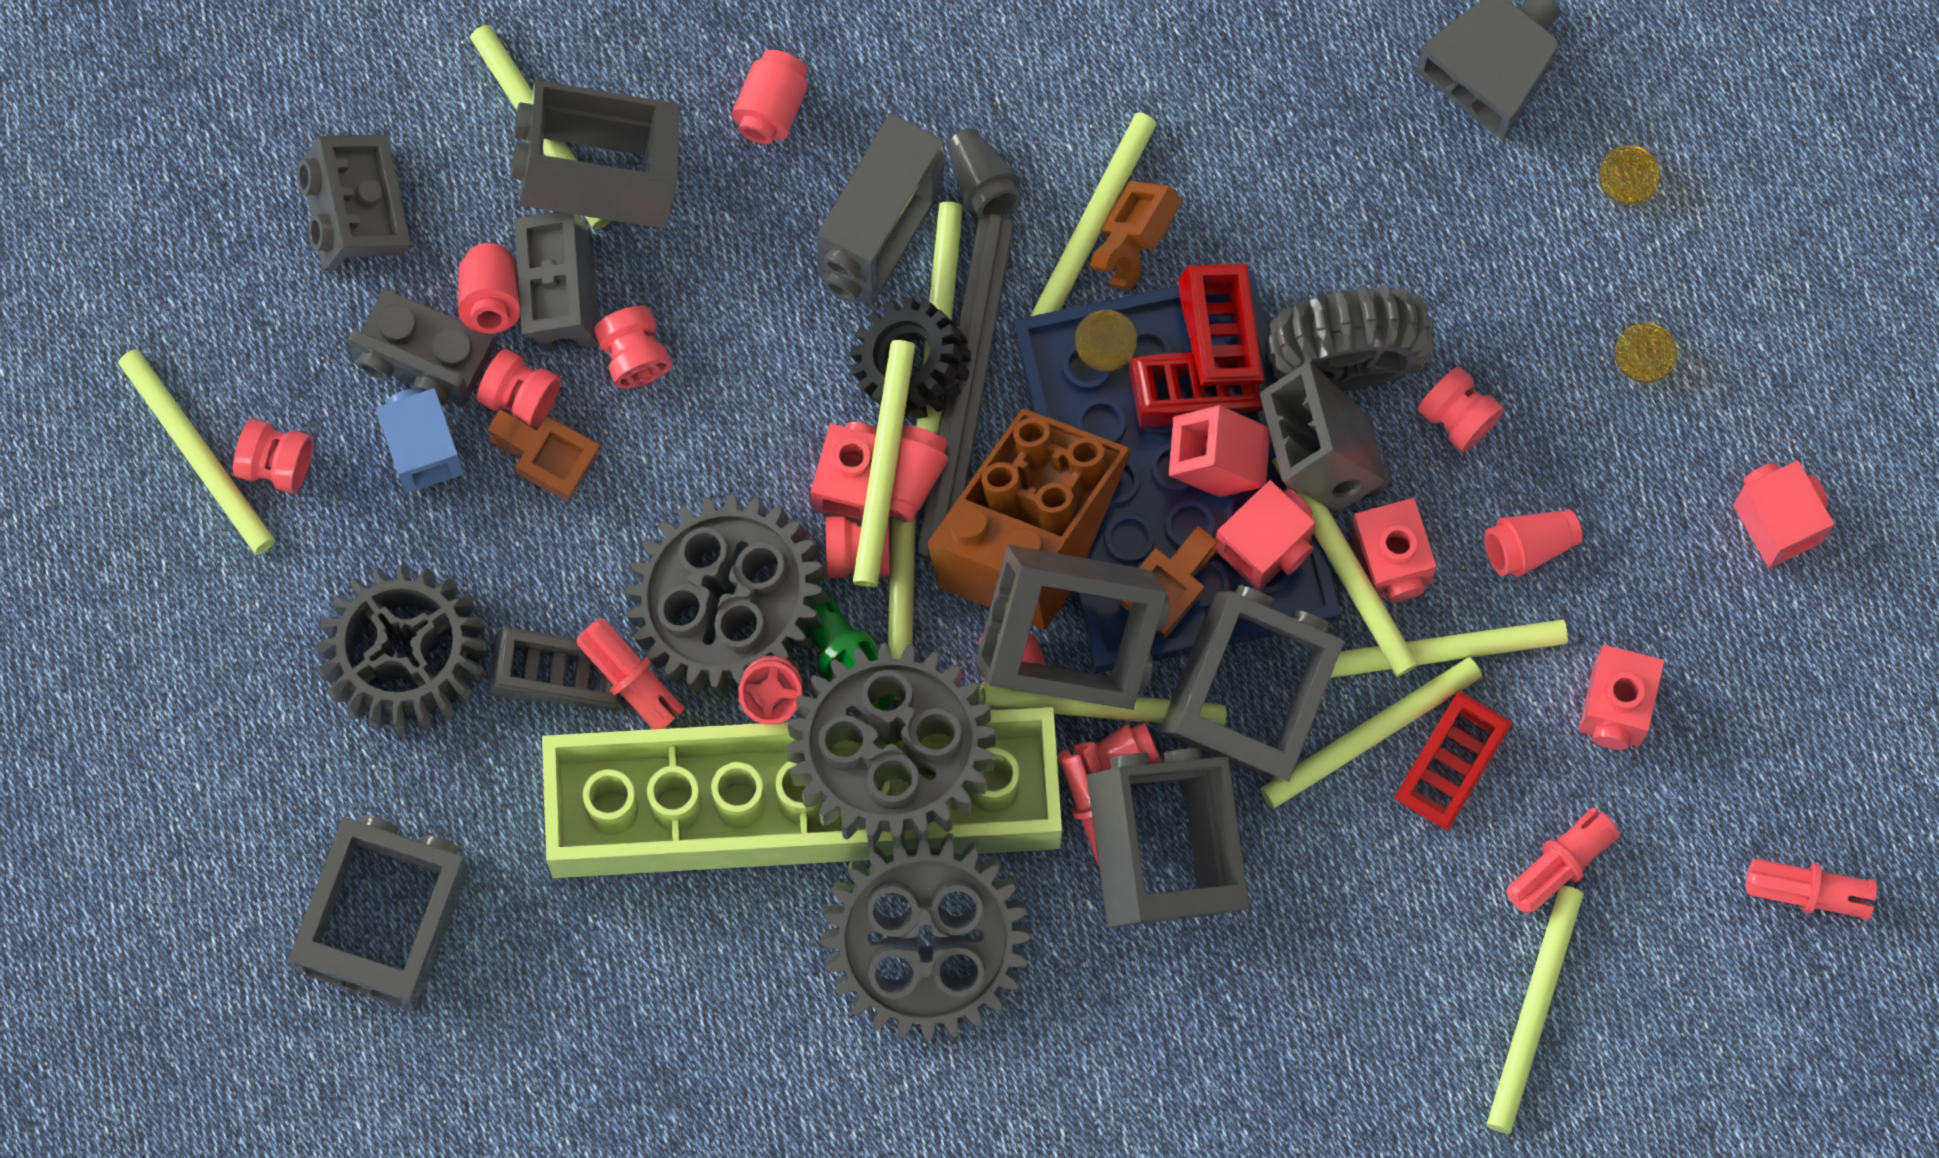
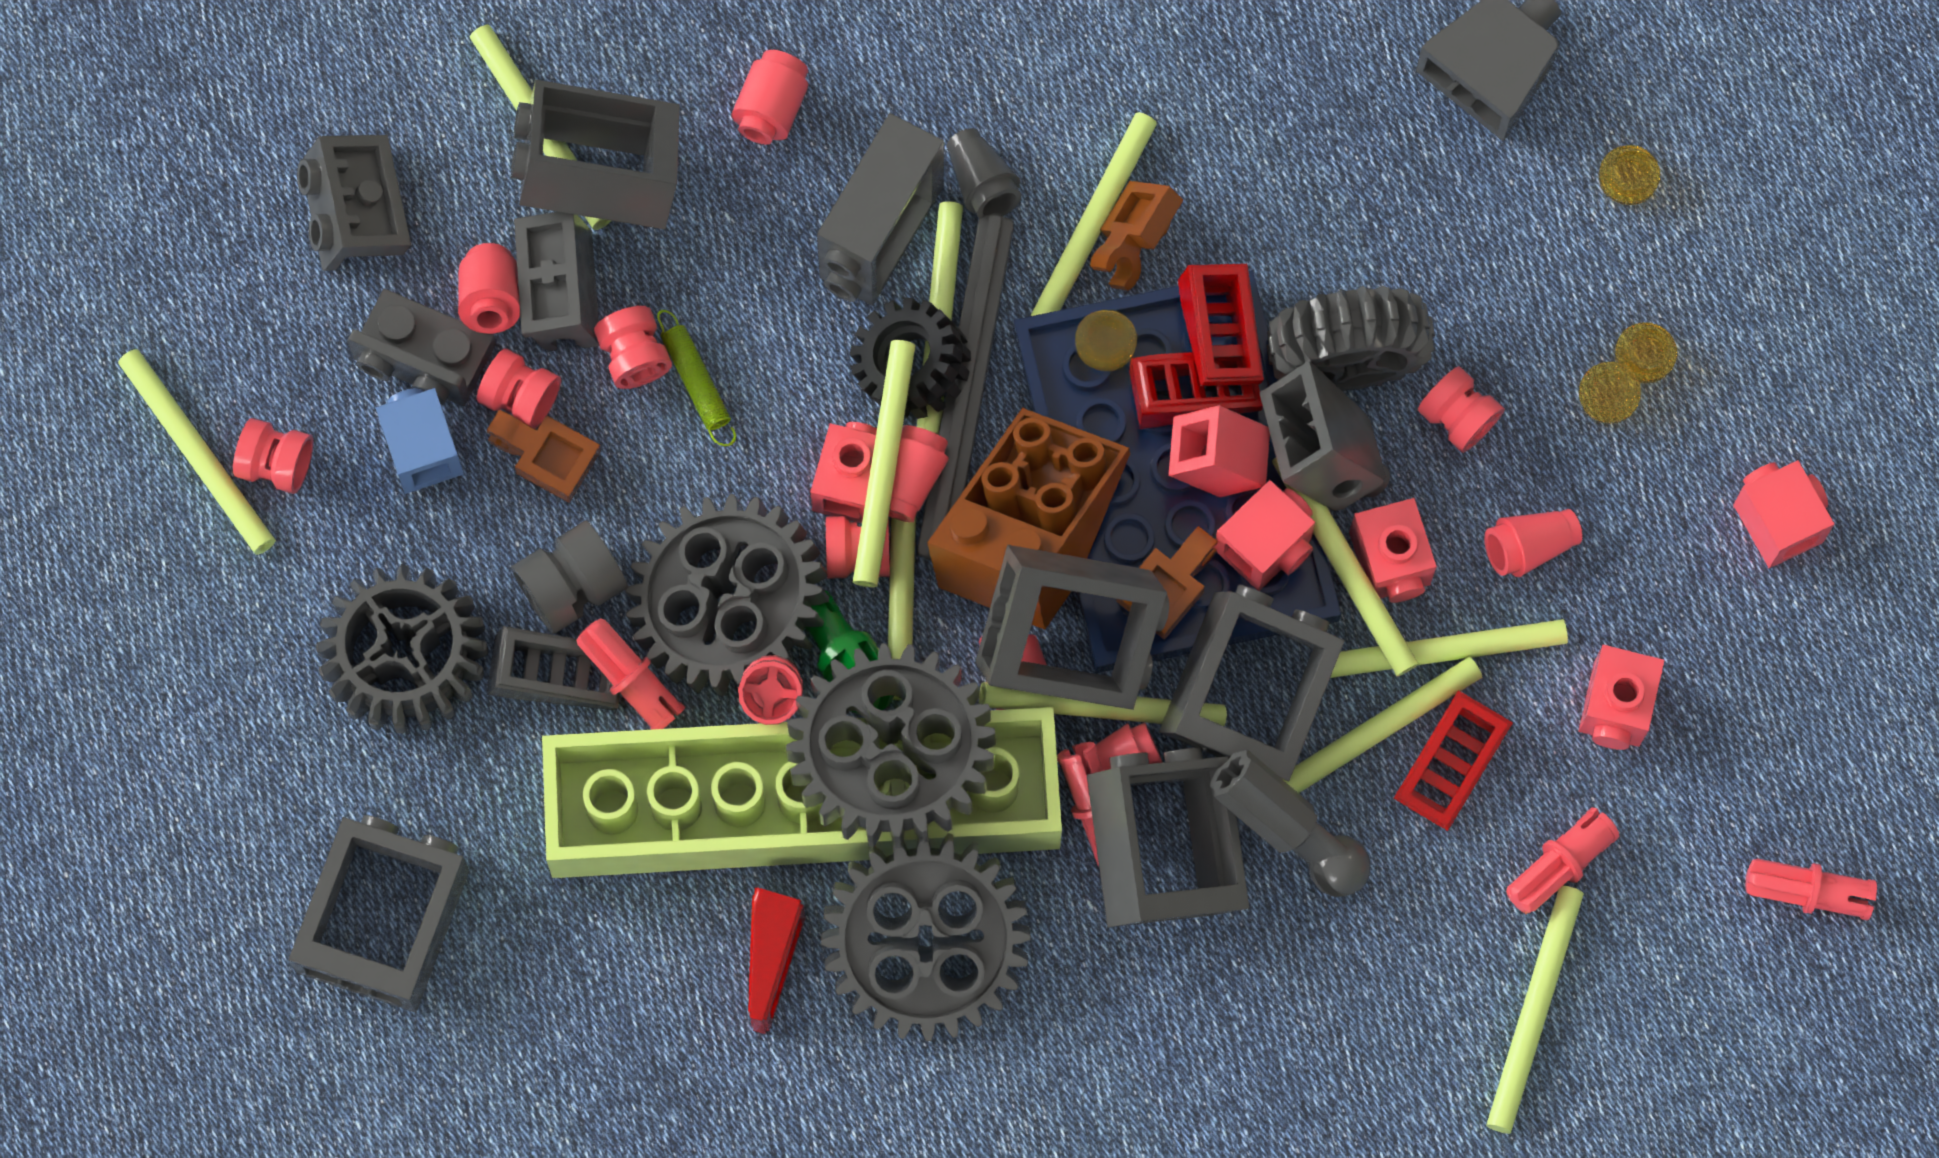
(569, 577): none -> dark grey wheel
(695, 378): none -> lime piece
(774, 938): none -> red slope
(1288, 823): none -> dark grey piece
(1609, 392): none -> clear yellow plate

